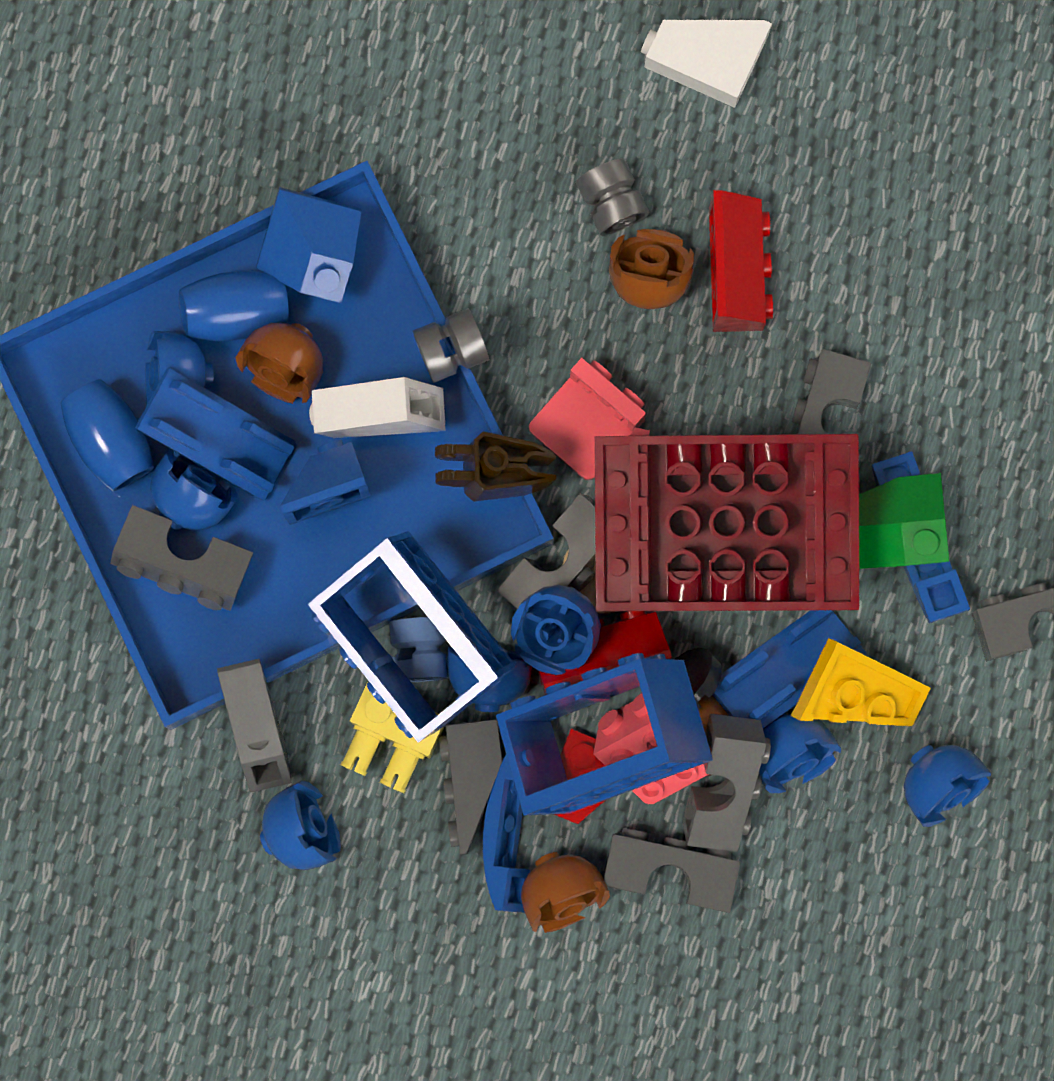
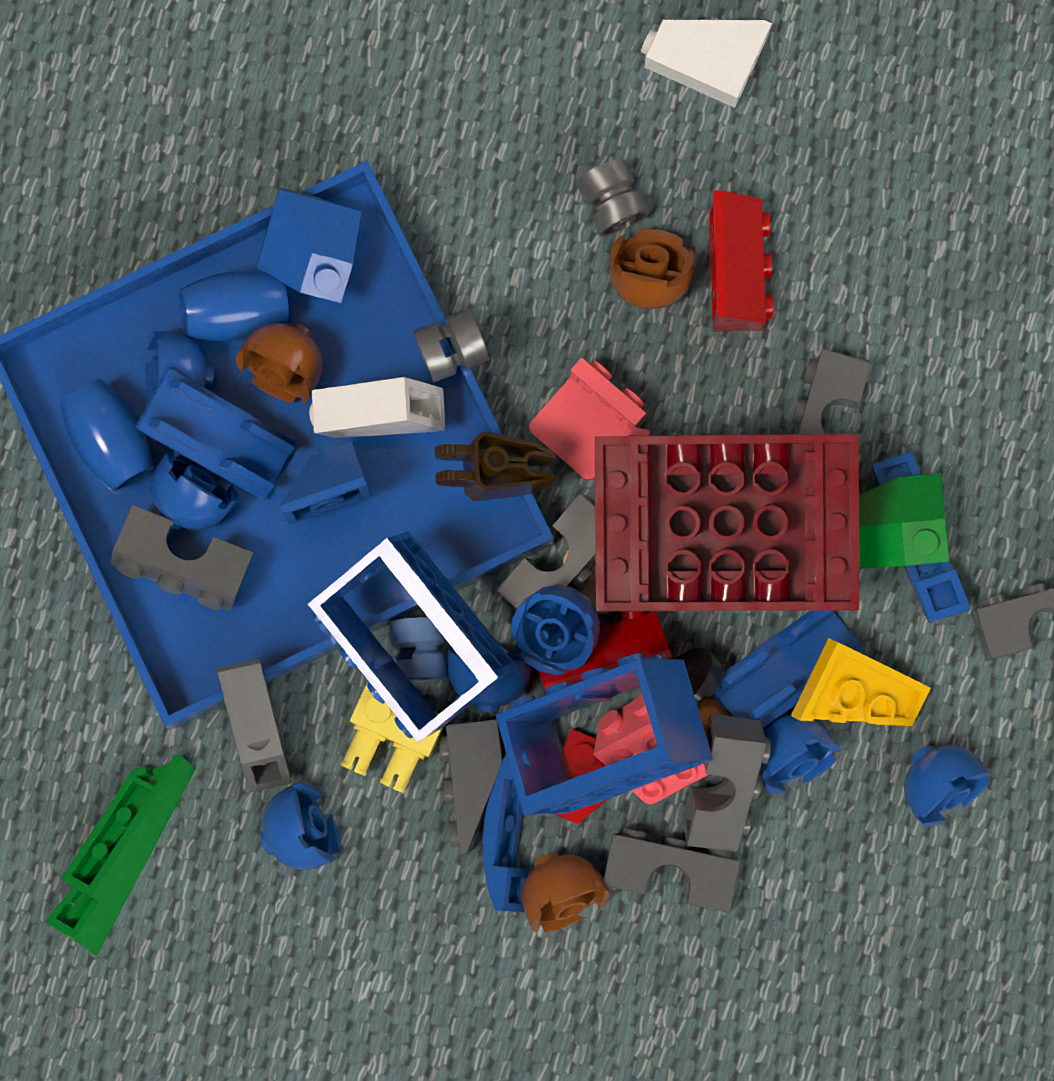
(117, 852): none -> green wedge

